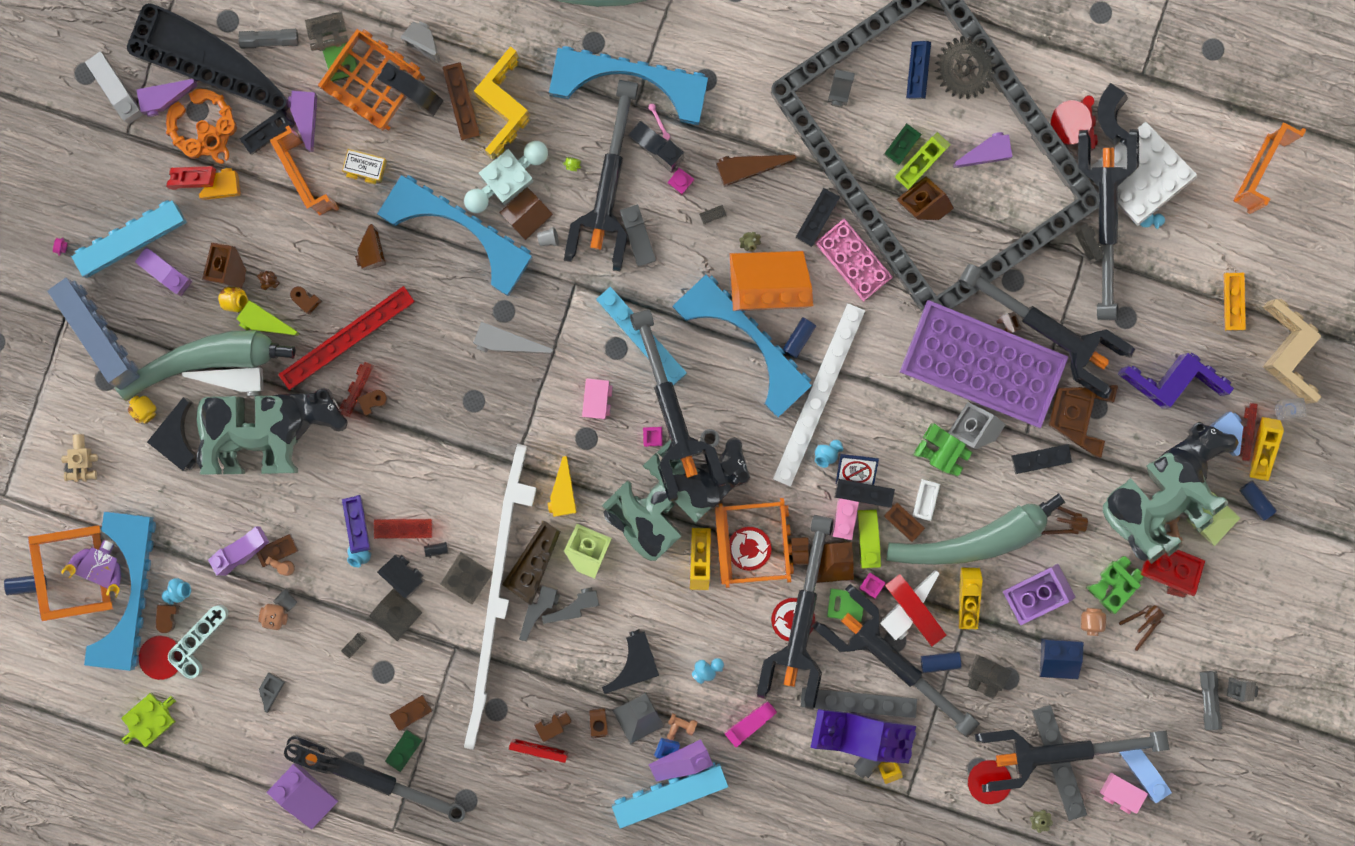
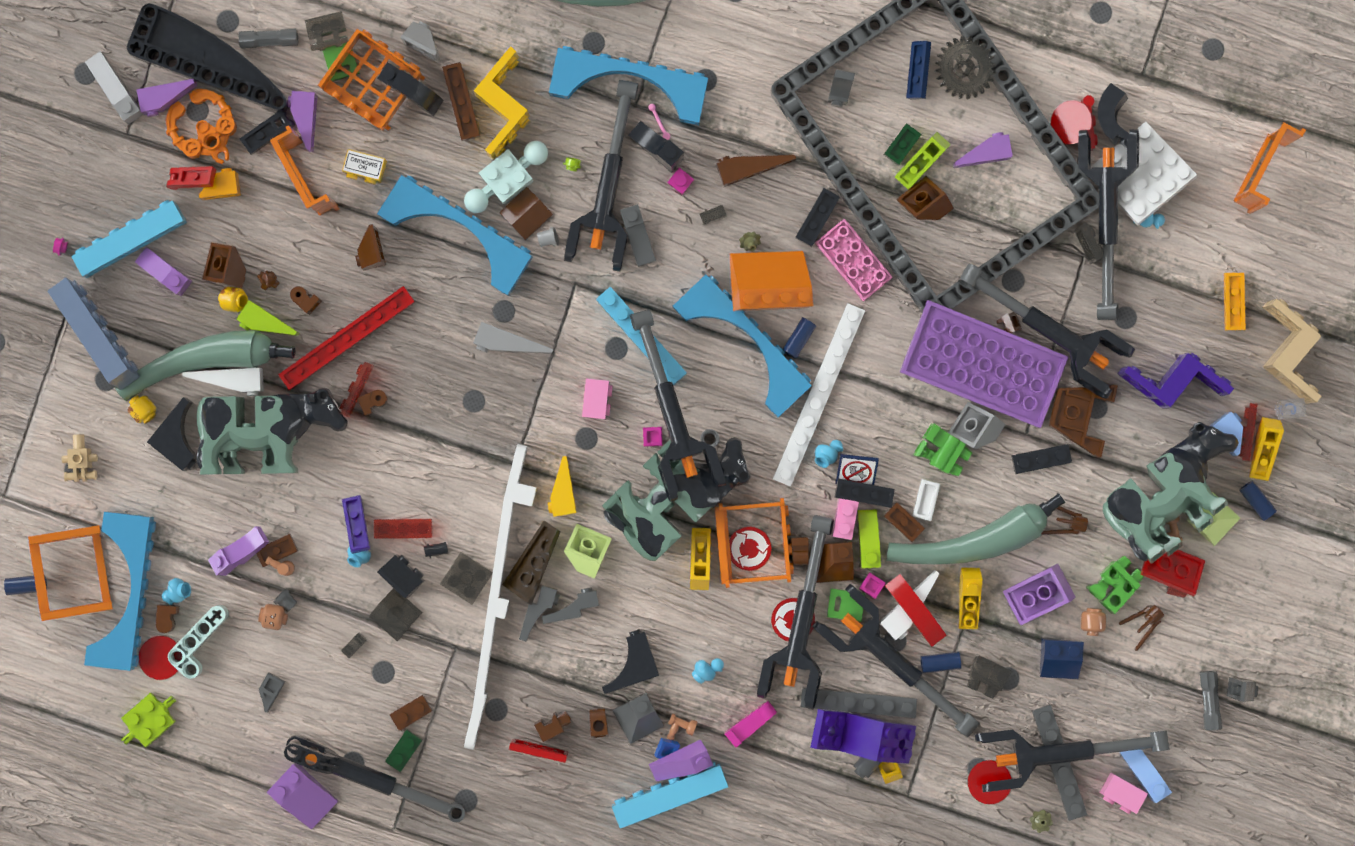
(97, 567): medium lavender torso -> none

